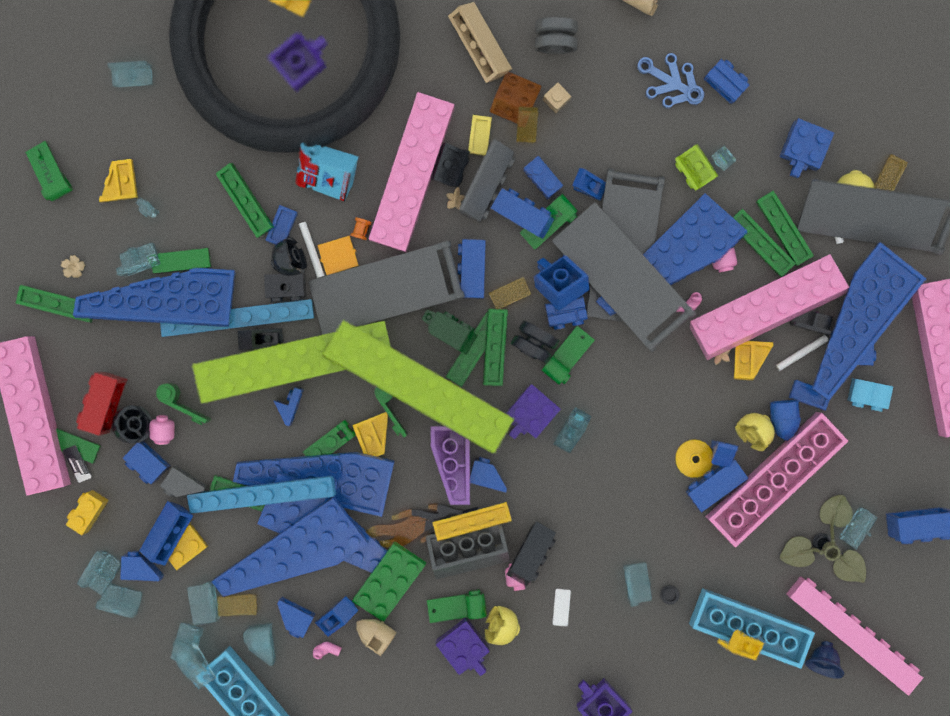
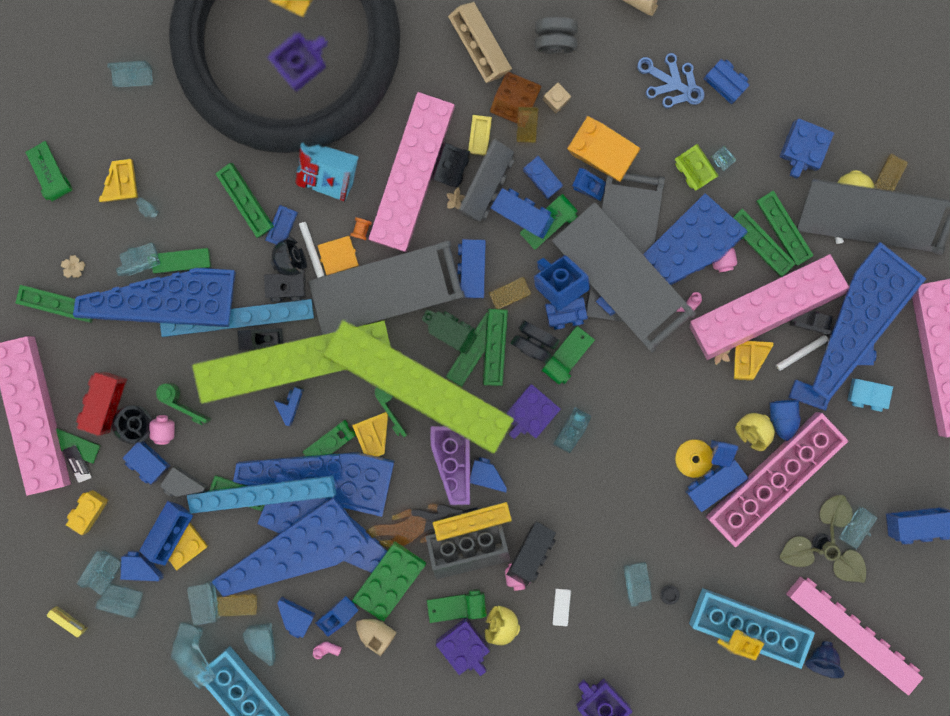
(66, 621): none -> light yellow tile
(603, 149): none -> light orange slope

